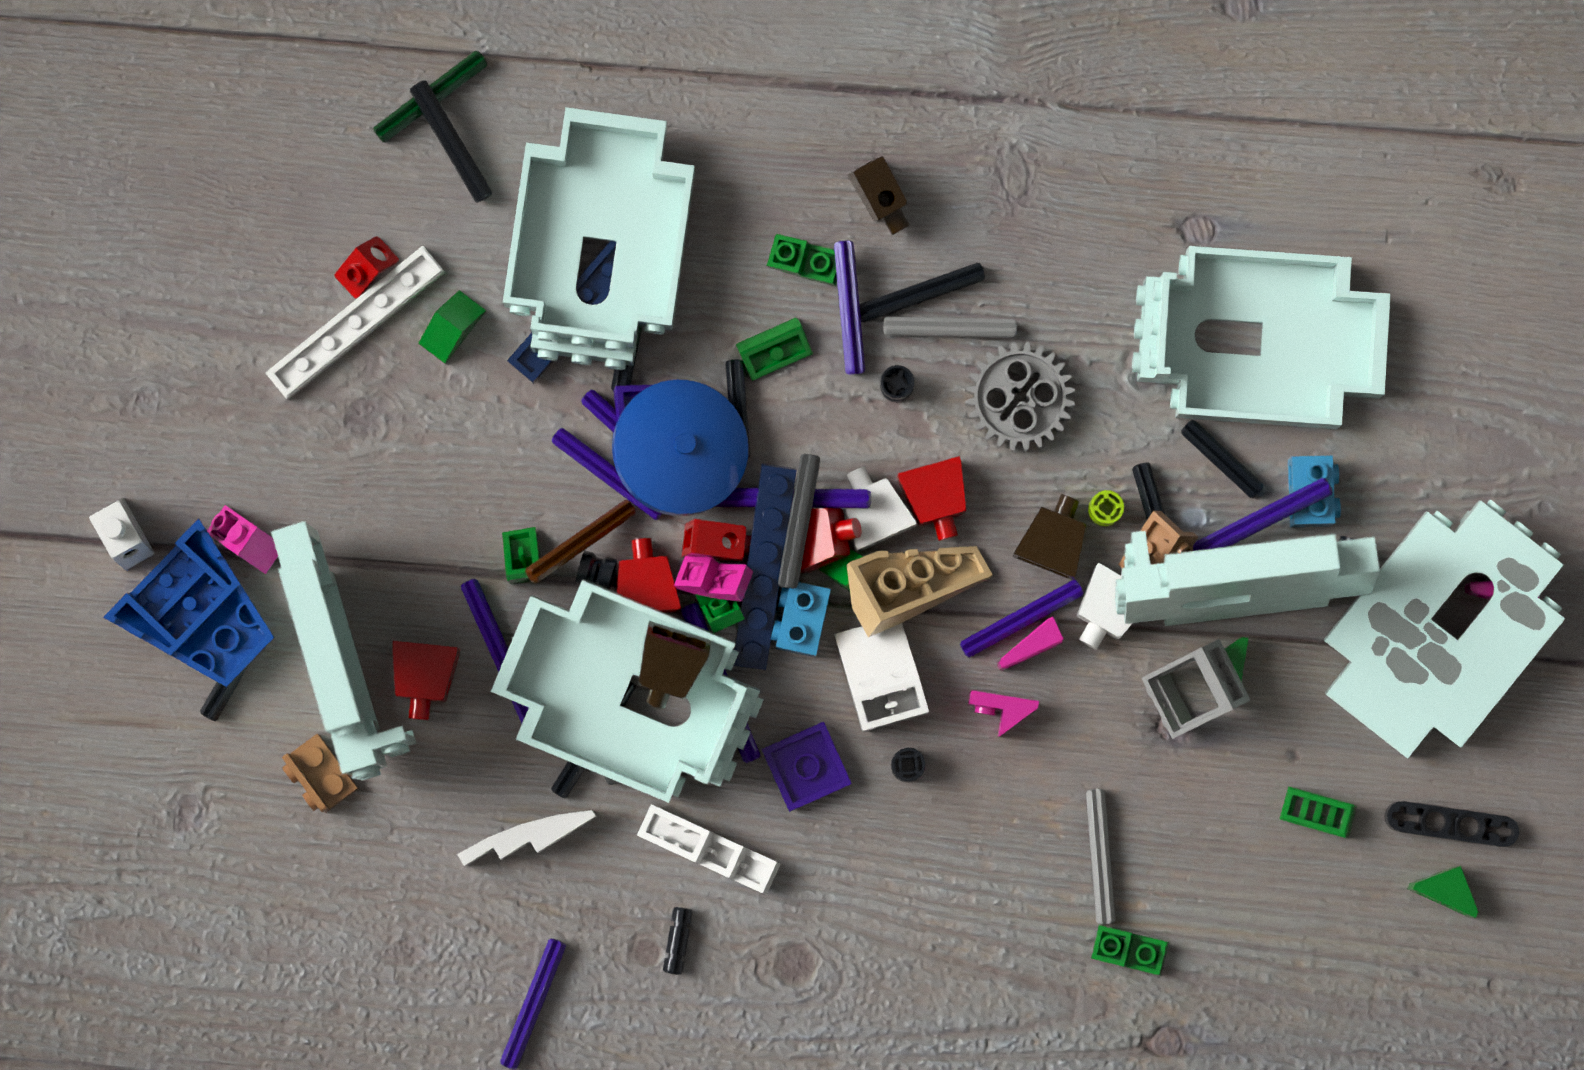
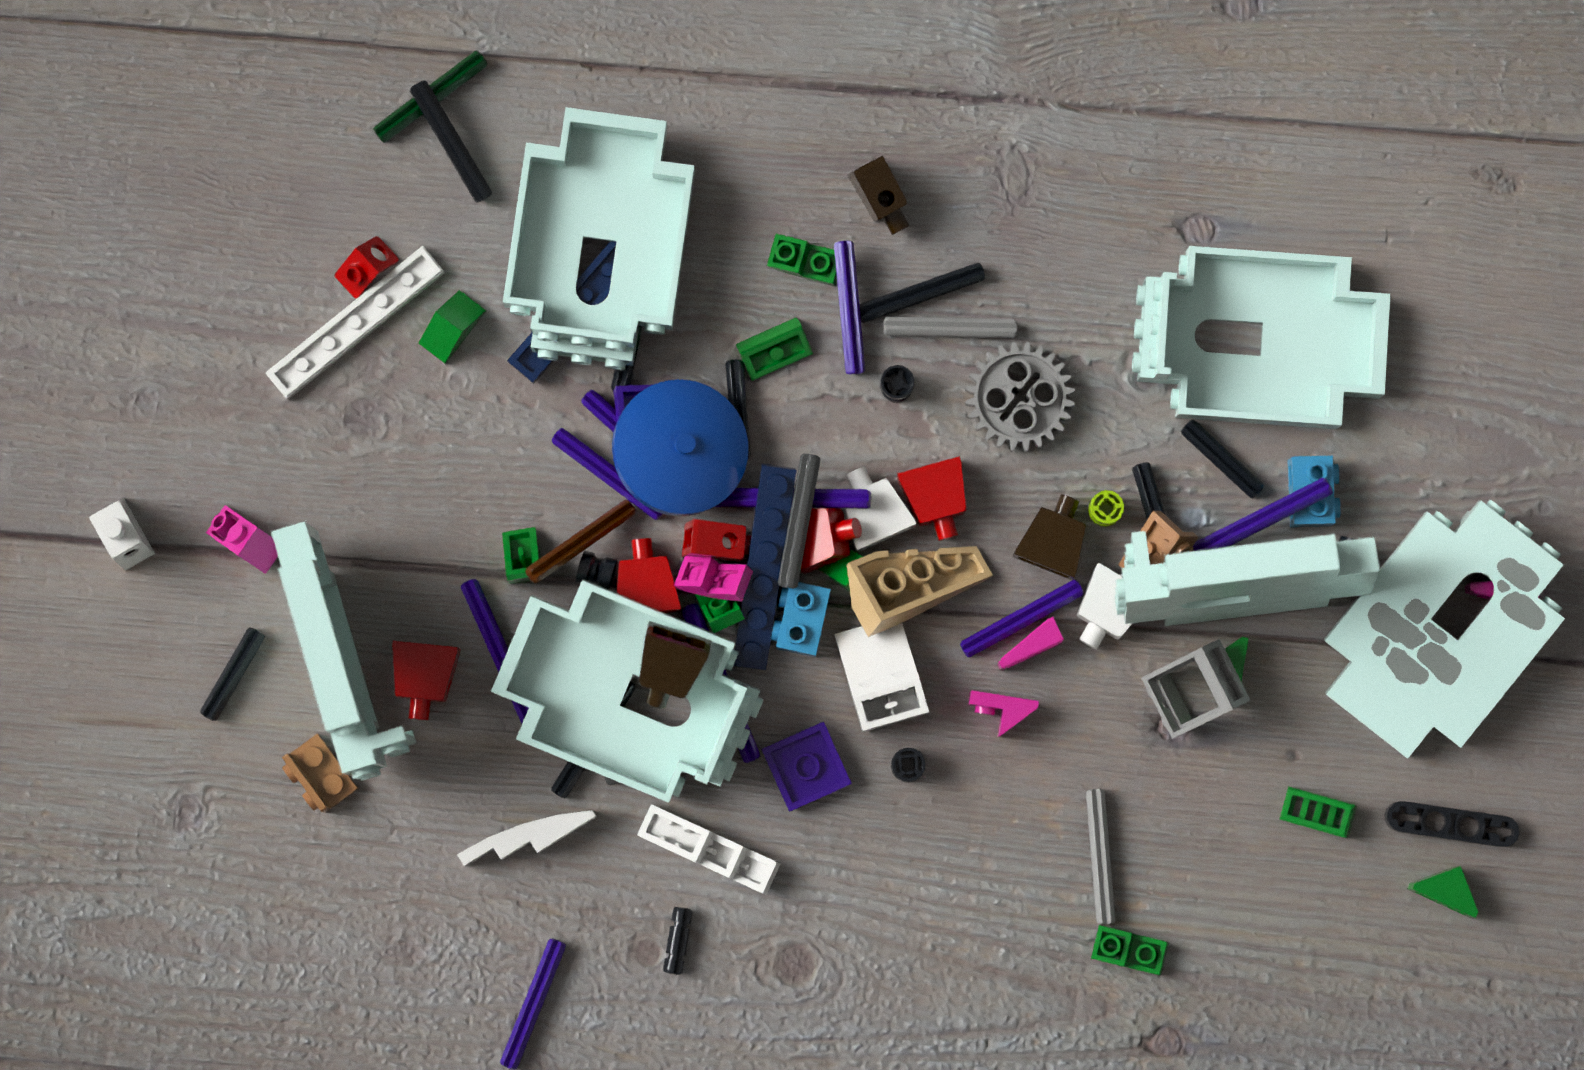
(195, 610): blue wedge -> none

